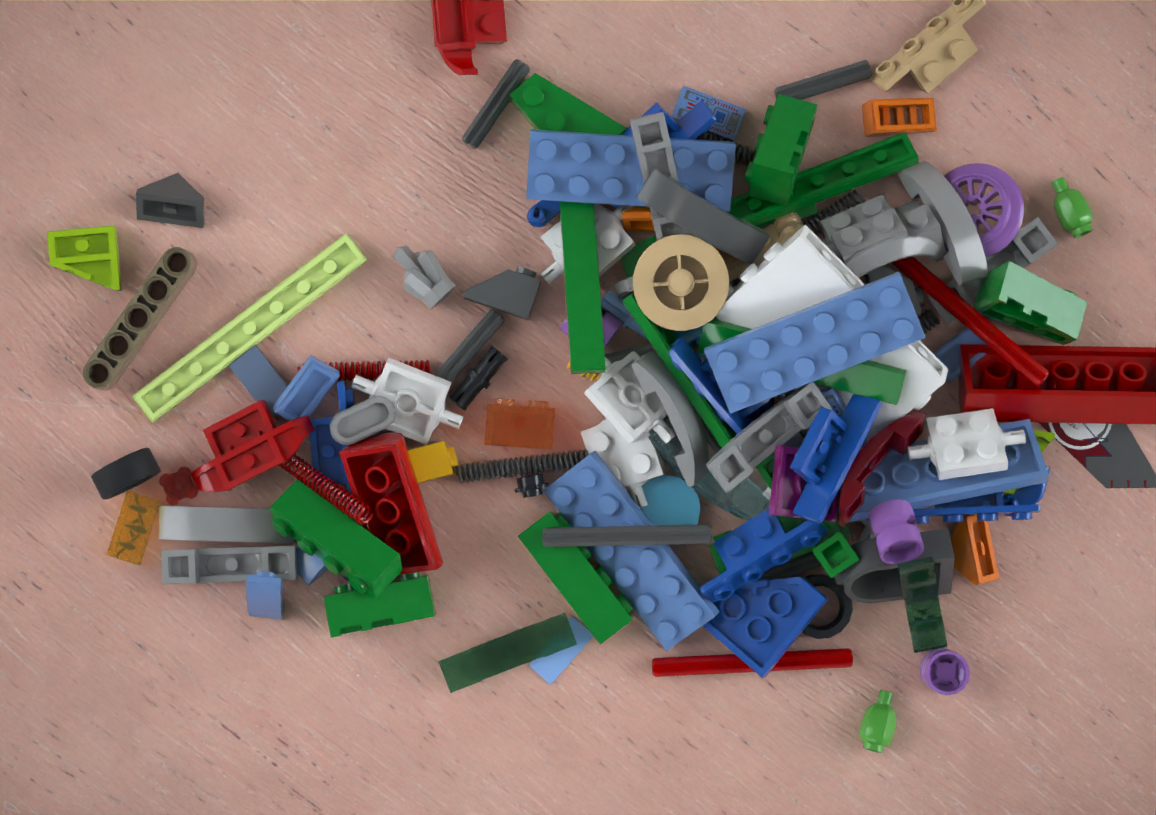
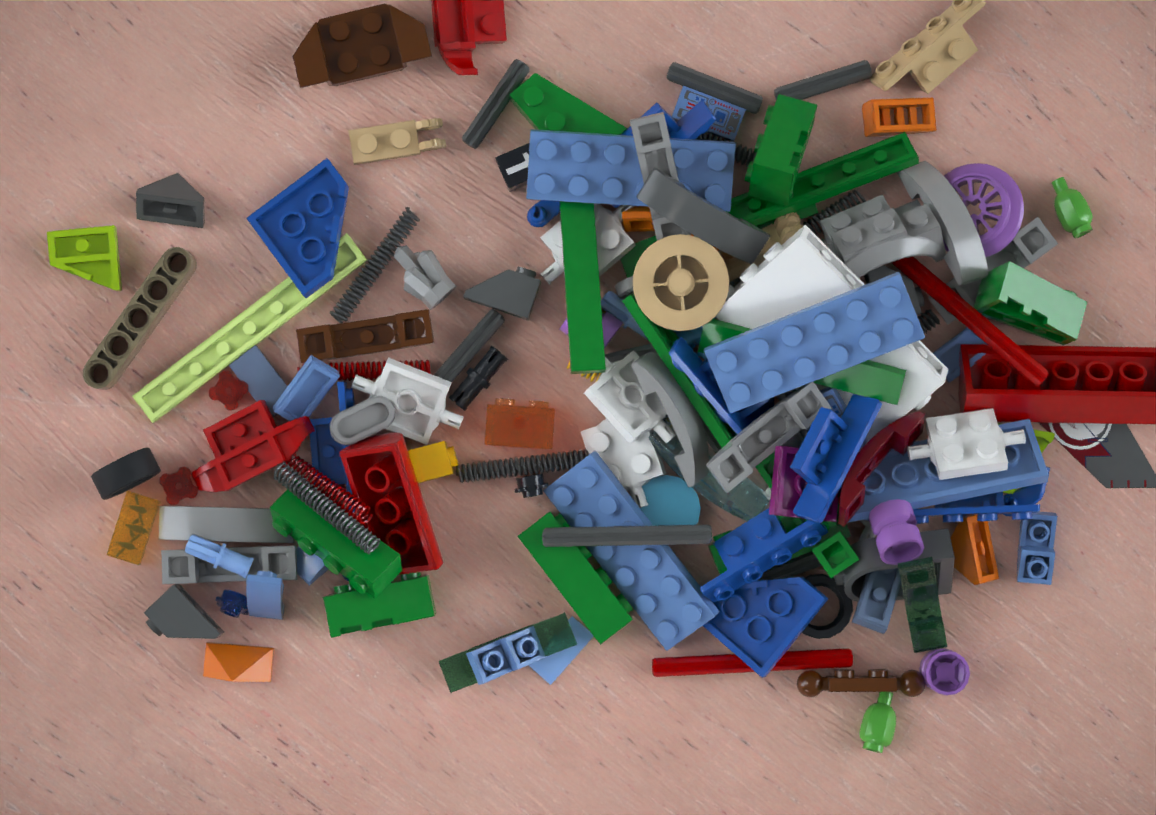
(180, 616): none -> dark grey slope
(218, 555): none -> light blue axle
(232, 603): none -> clear blue plate
(238, 389): none -> clear red plate
(238, 662): none -> orange slope
(288, 485): none -> dark grey piece
(305, 226): none -> blue plate
(360, 46): none -> reddish brown piece
(365, 336): none -> reddish brown slope
(378, 259): none -> dark grey piece
(393, 141): none -> tan hinge
(505, 655): none -> medium blue slope
(514, 167): none -> black brick
(714, 87): none -> dark grey axle
(877, 599): none -> sand blue tile
(909, 683): none -> reddish brown plate
(1036, 549): none -> medium blue slope

